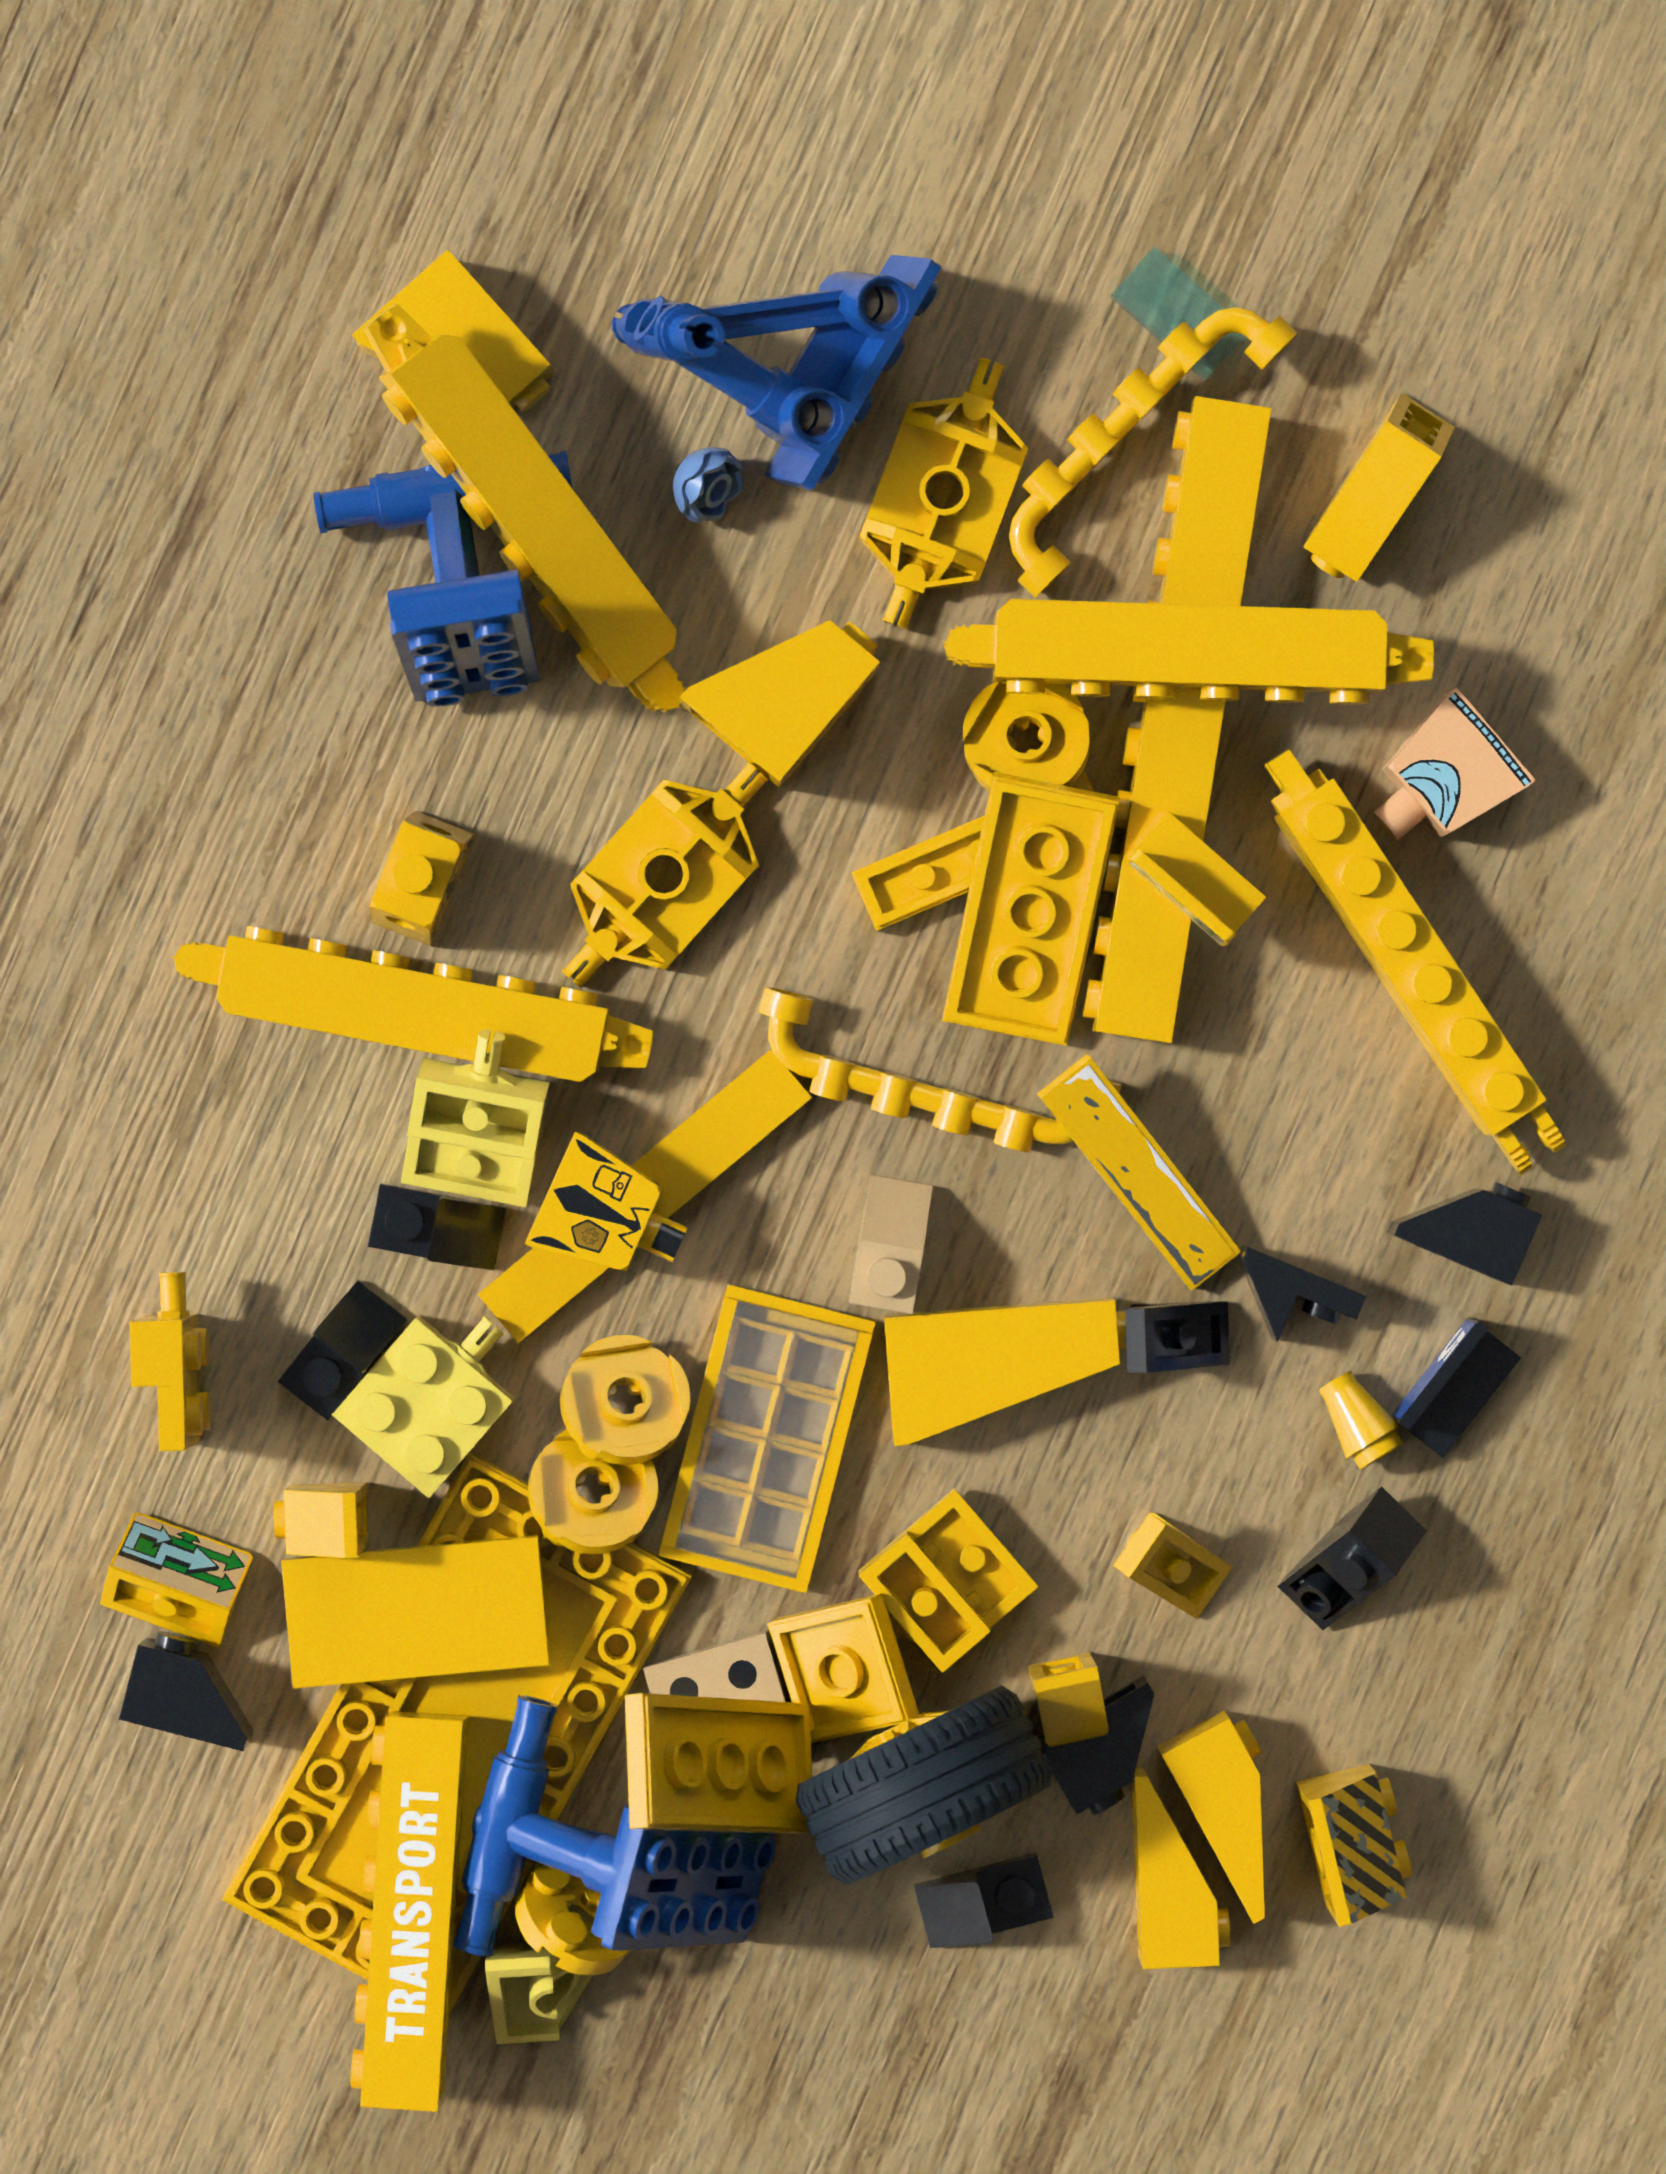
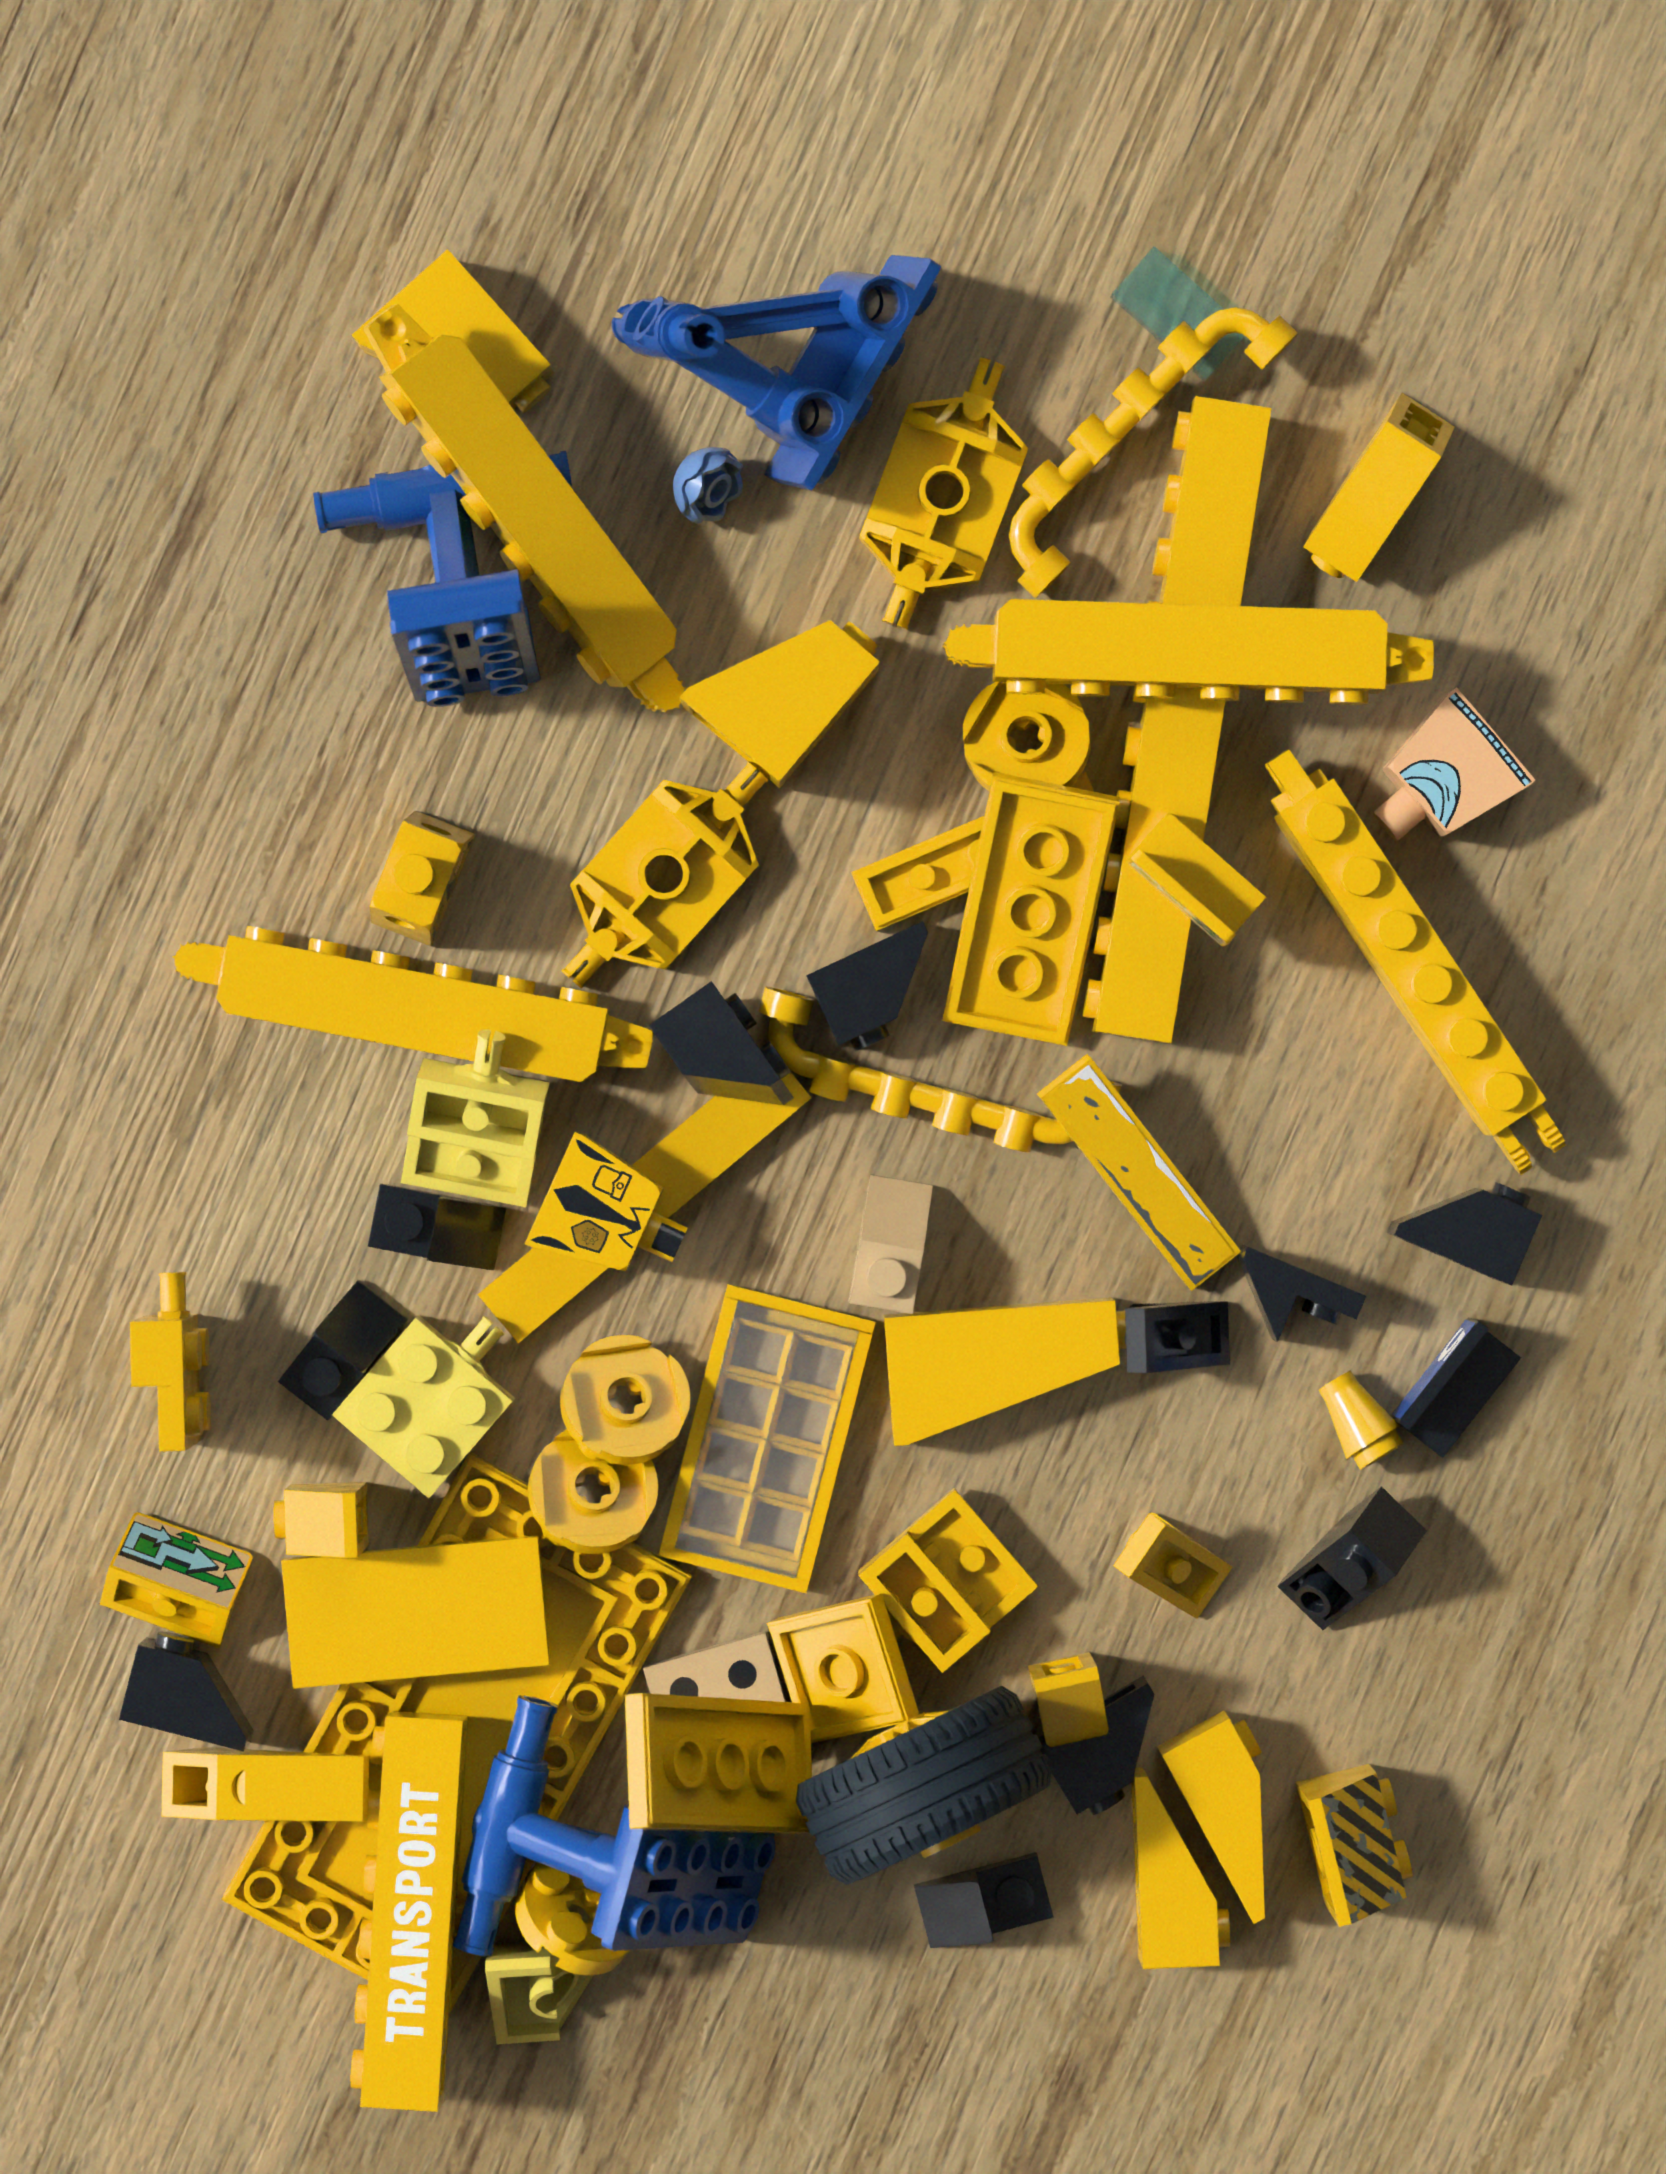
(264, 1785): none -> yellow slope
(717, 1053): none -> black slope
(868, 987): none -> black slope

